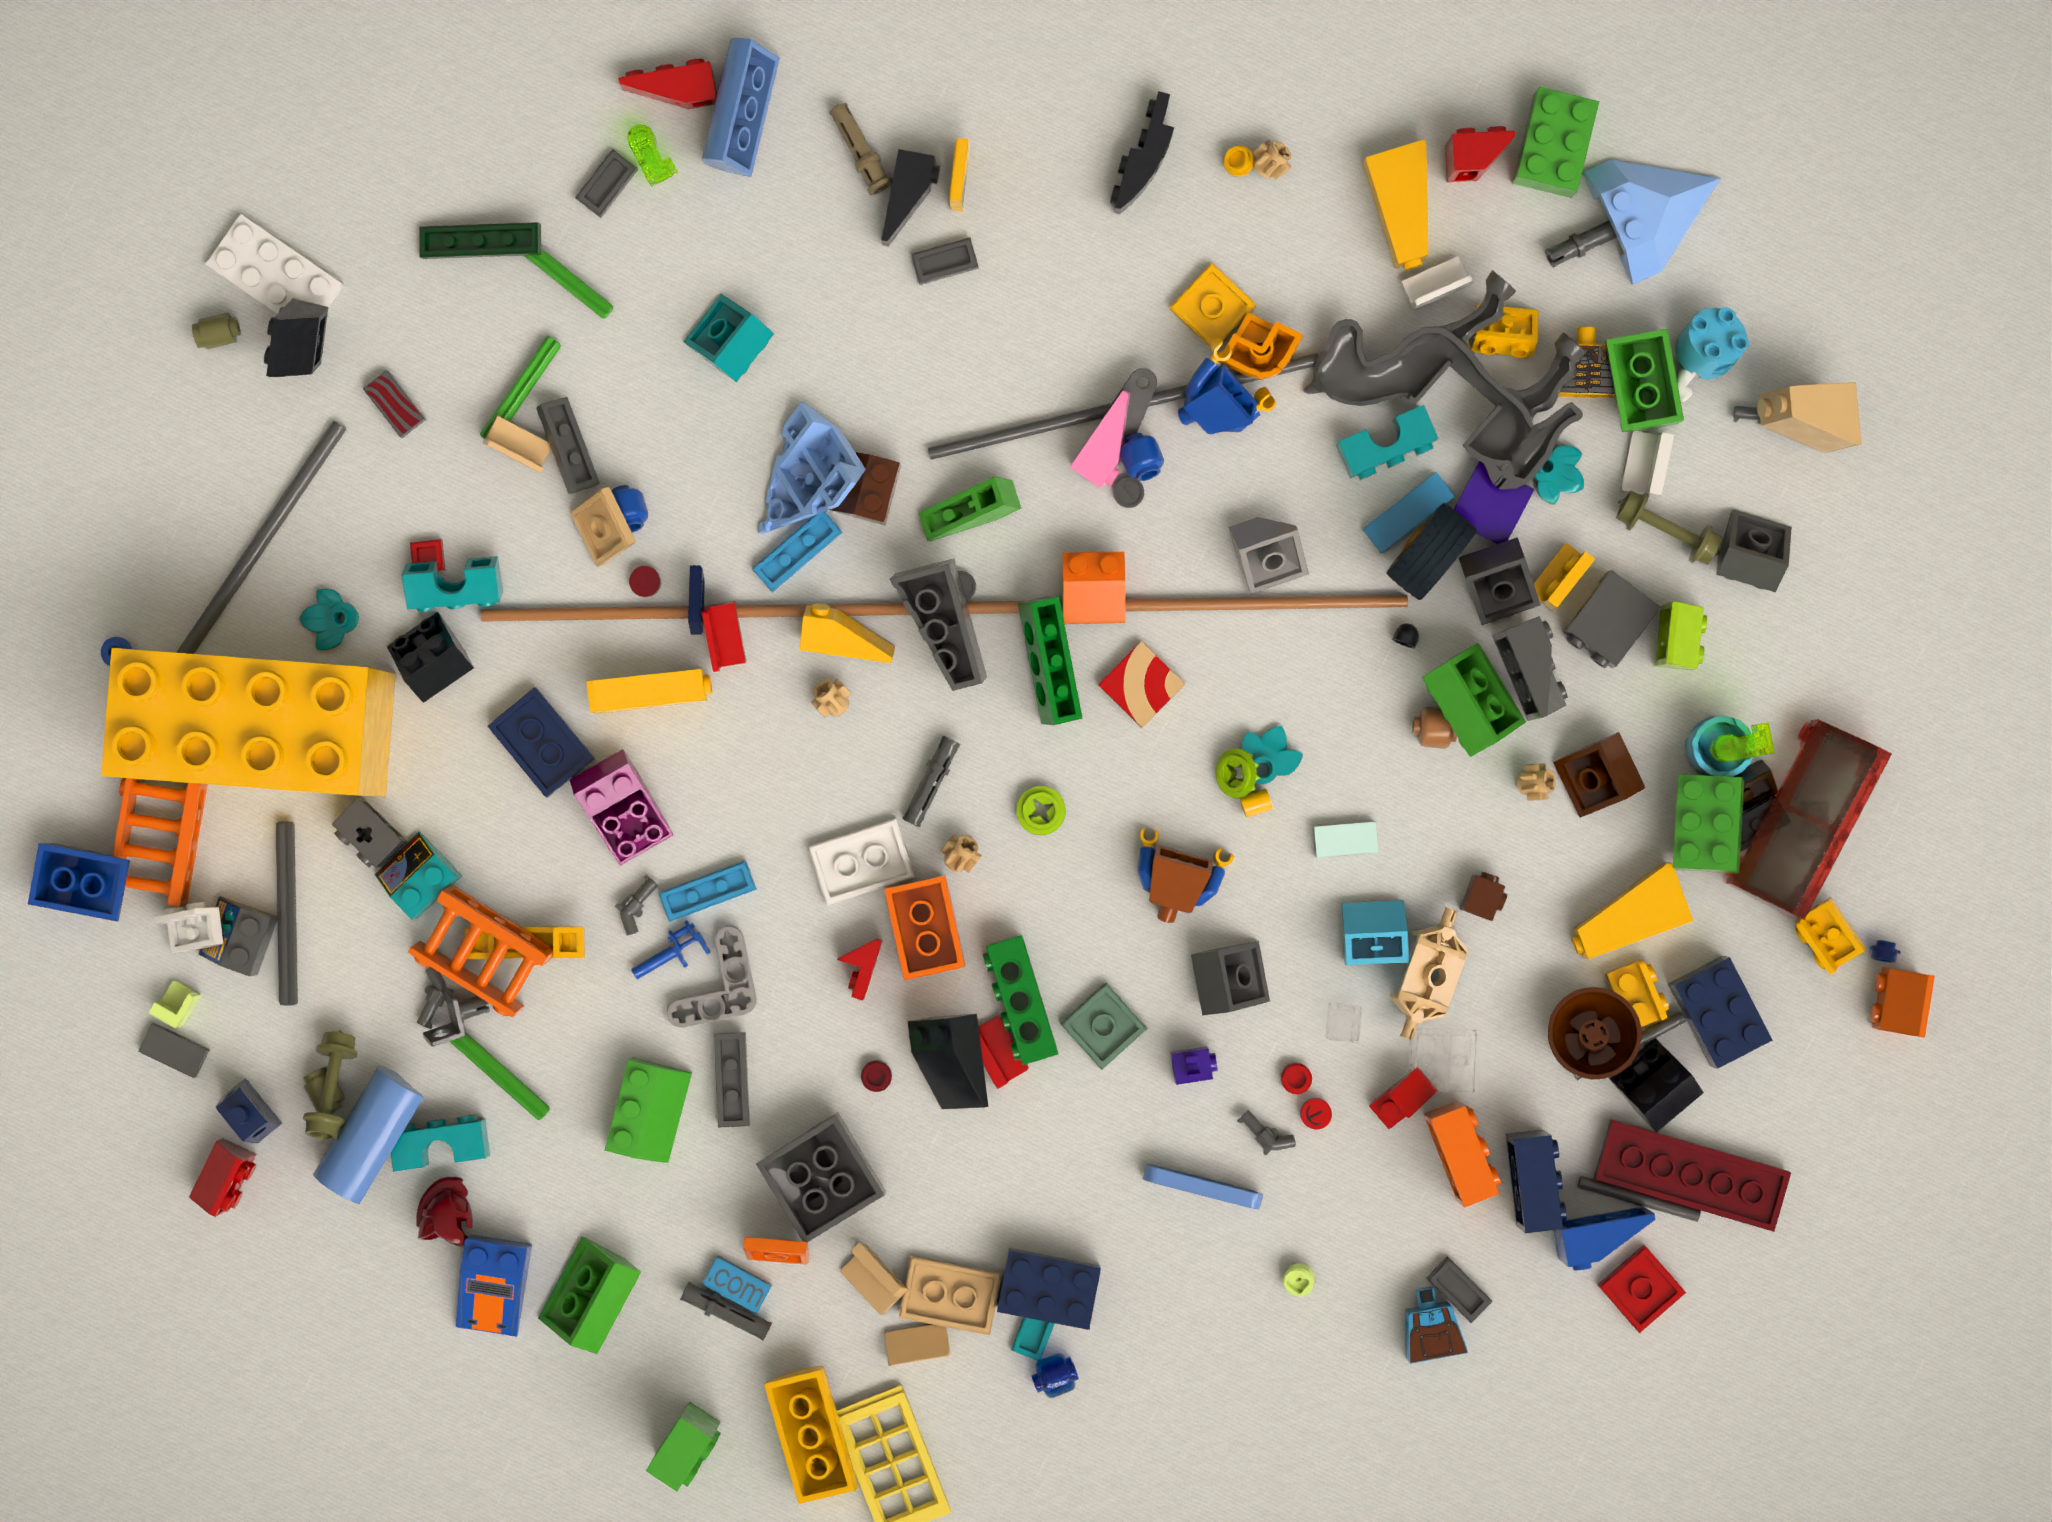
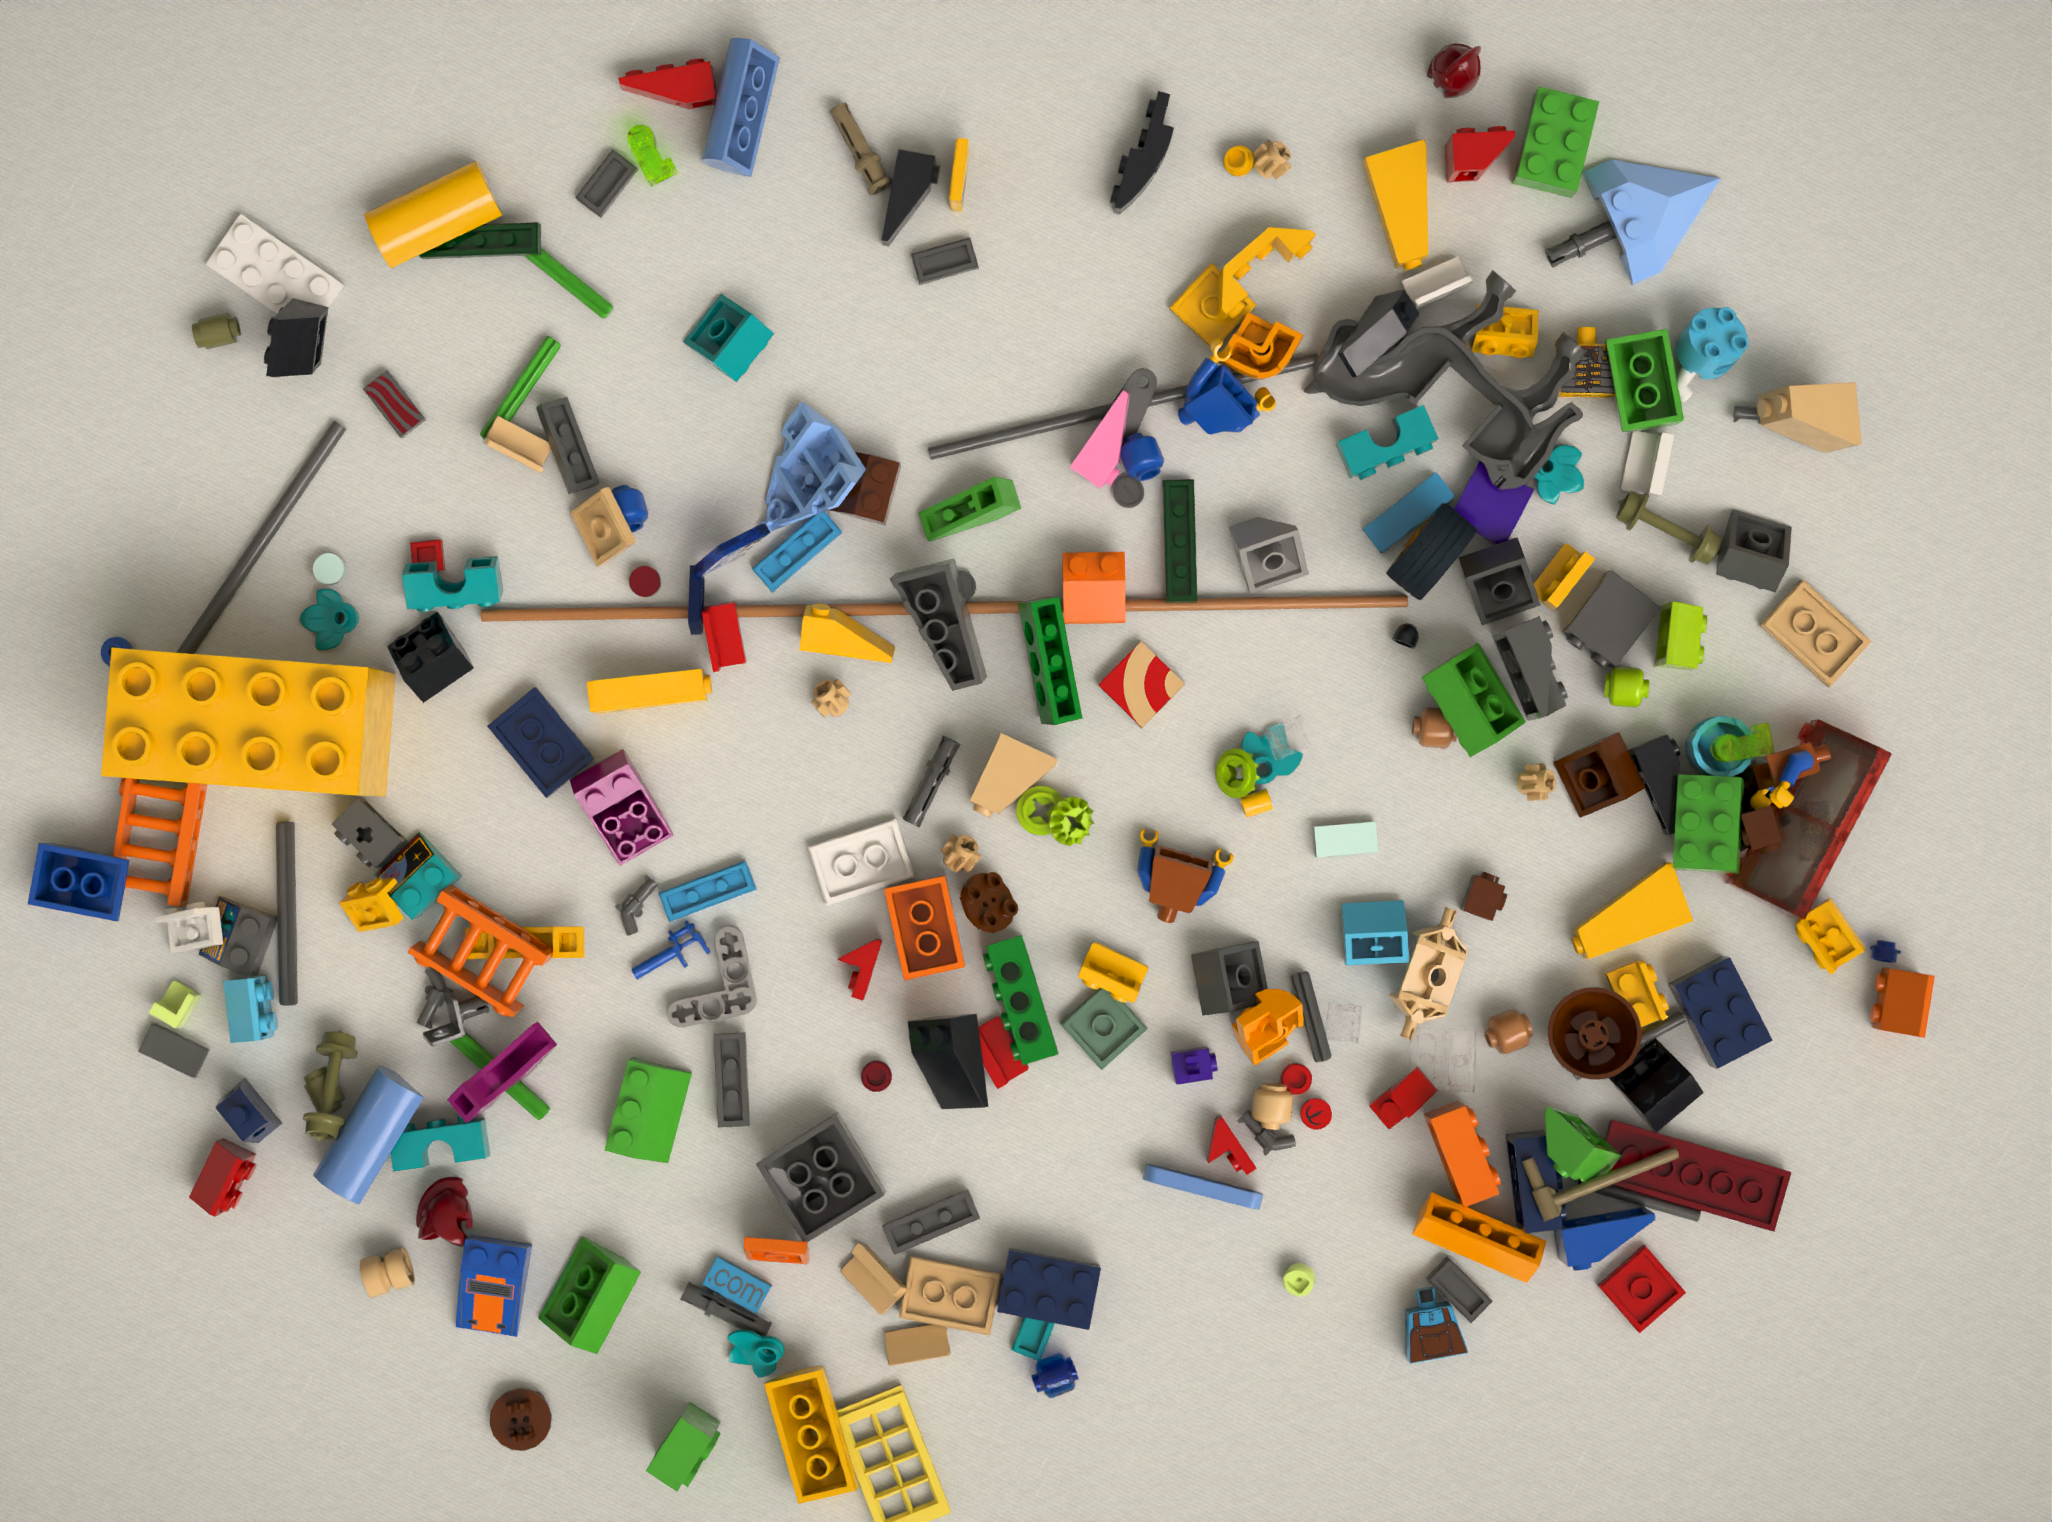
(250, 1009): none -> medium azure slope
(329, 568): none -> light aqua tile
(370, 905): none -> yellow bracket
(383, 1273): none -> tan wheel
(432, 214): none -> yellow brick
(502, 1072): none -> magenta arch
(518, 1404): none -> reddish brown plate
(730, 550): none -> clear blue tile
(755, 1350): none -> teal plate
(931, 1221): none -> dark grey plate
(994, 914): none -> reddish brown plate
(1009, 774): none -> tan slope
(1060, 825): none -> lime gear
(1112, 972): none -> yellow bracket
(1180, 541): none -> dark green tile
(1224, 1140): none -> red slope
(1265, 1027): none -> light orange brick
(1272, 1105): none -> tan head
(1286, 241): none -> yellow slope
(1287, 737): none -> clear panel
(1312, 1017): none -> dark grey axle
(1378, 330): none -> slope
(1456, 69): none -> dark red helmet
(1479, 1237): none -> light orange brick
(1508, 1031): none -> medium nougat head
(1550, 1202): none -> dark tan bar
(1577, 1147): none -> bright green slope
(1626, 687): none -> lime head
(1659, 771): none -> black slope
(1763, 829): none -> reddish brown brick
(1783, 770): none -> torso
(1815, 633): none -> tan tile

